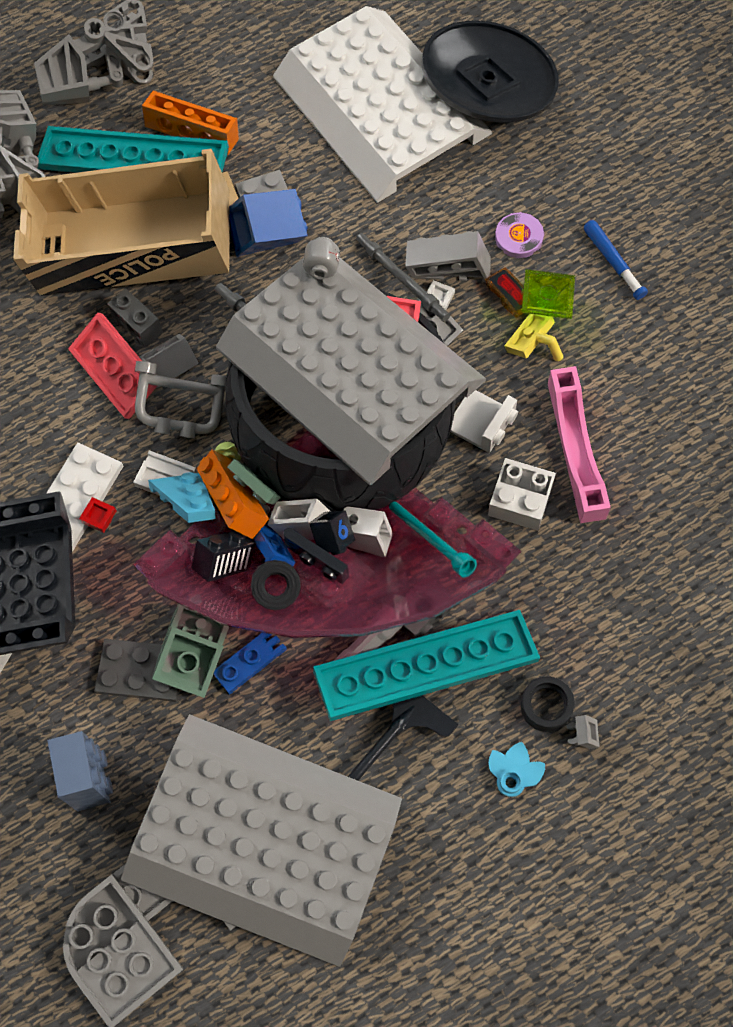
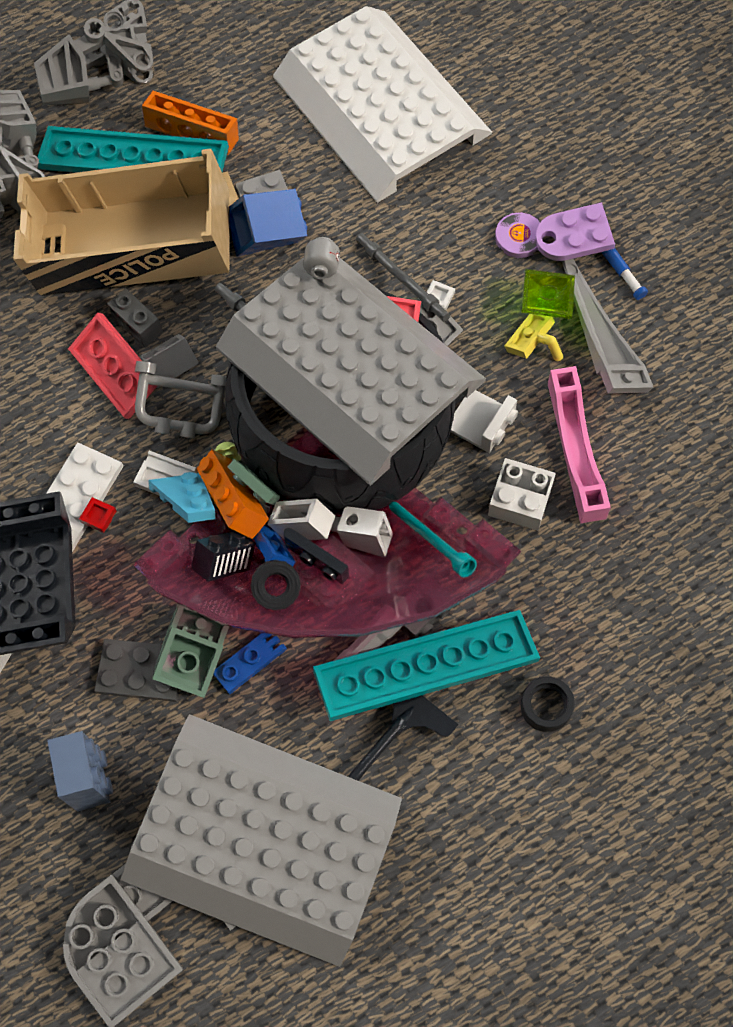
(332, 531): black brick -> none
(448, 255): light grey wedge -> none
(470, 53): black dish -> none
(508, 289): slope -> none
(515, 765): medium azure plate -> none
(575, 233): none -> lavender plate
(586, 732): light grey tile -> none
(610, 353): none -> light grey plate

